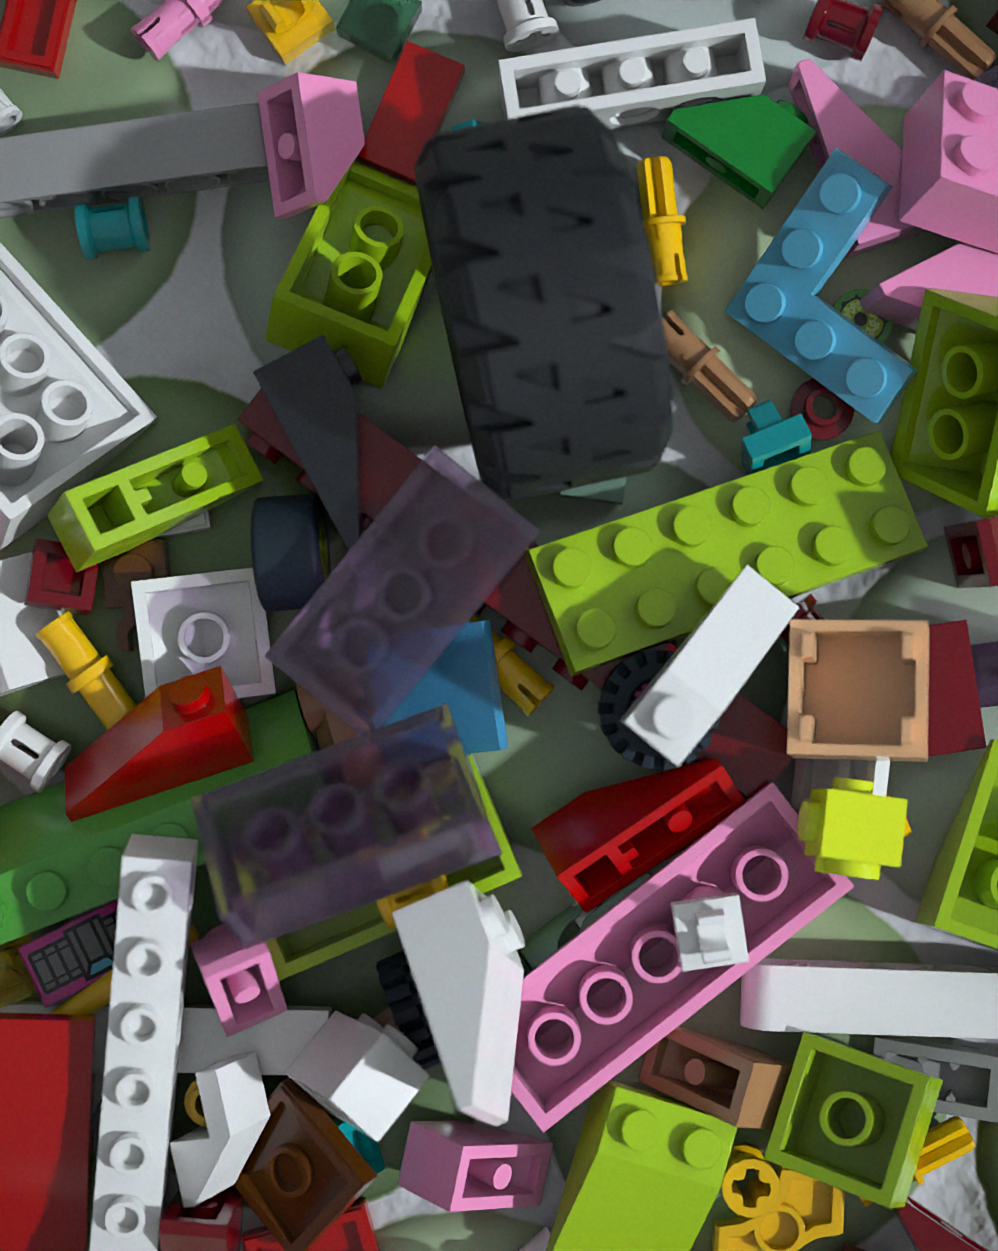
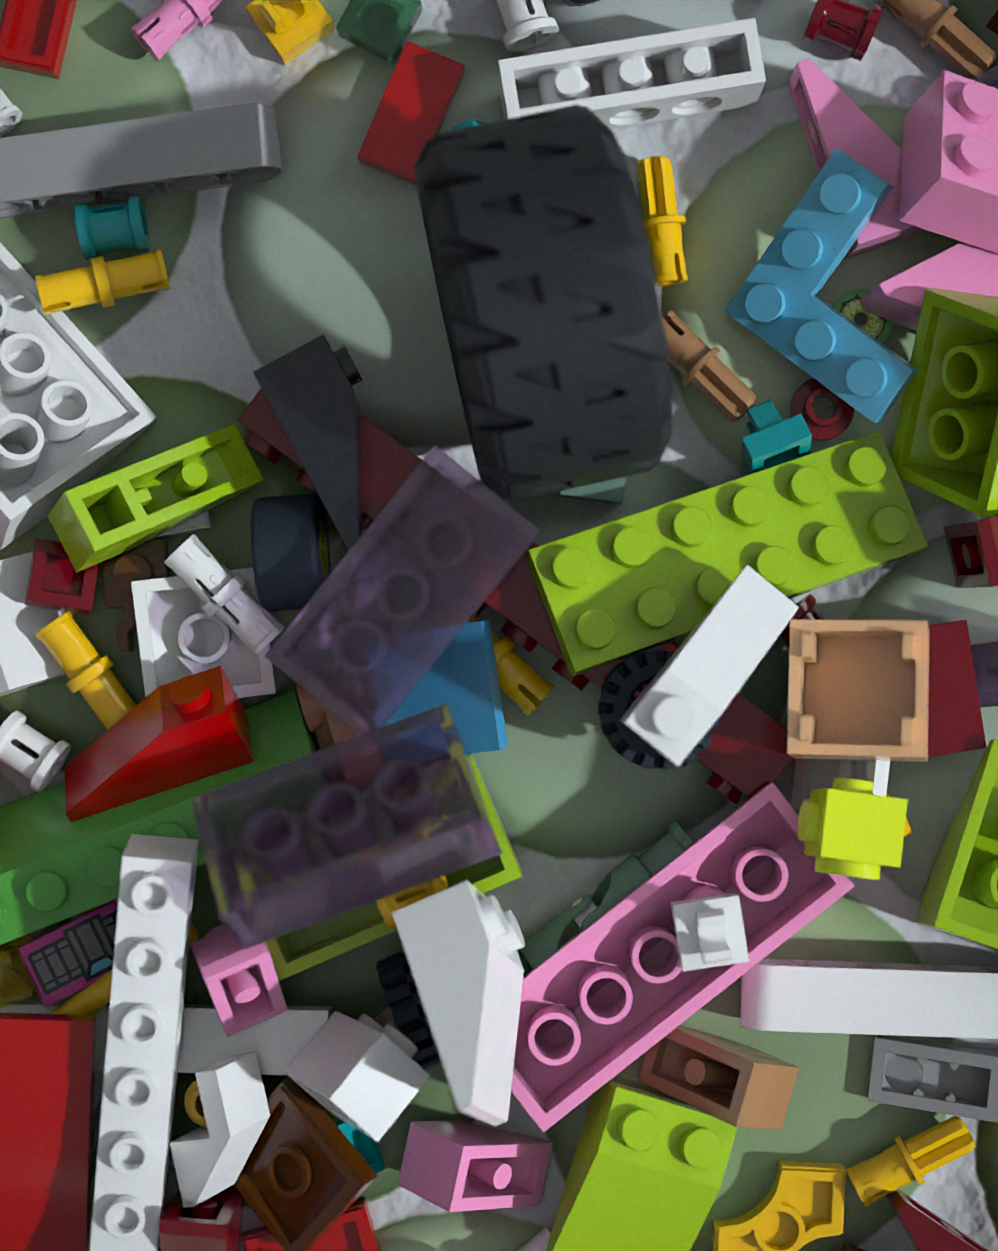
(102, 282): none -> yellow pin
(224, 594): none -> white pin
(309, 138): bright pink slope -> none
(356, 273): lime slope -> none
(632, 826): red slope -> none
(742, 141): green slope -> none
(760, 1193): yellow bush -> none
(853, 1120): lime brick -> none

